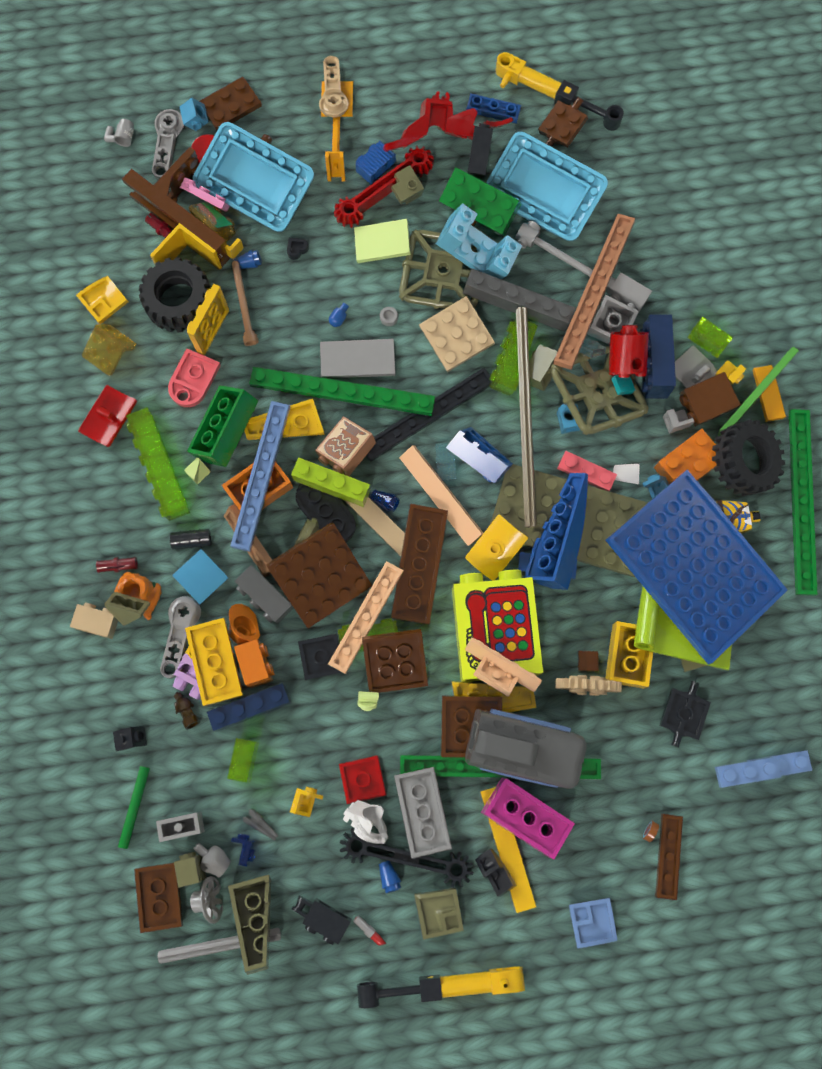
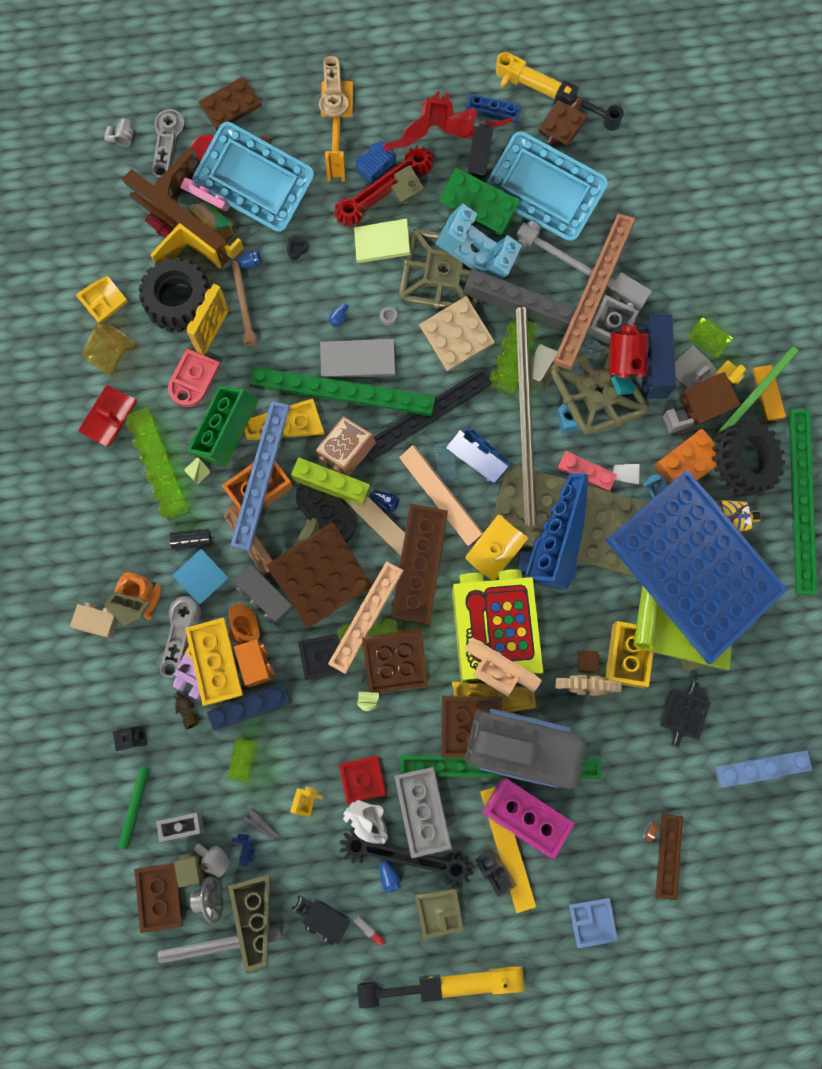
(116, 564): dark red pin -> none
(193, 114): dark azure brick -> none

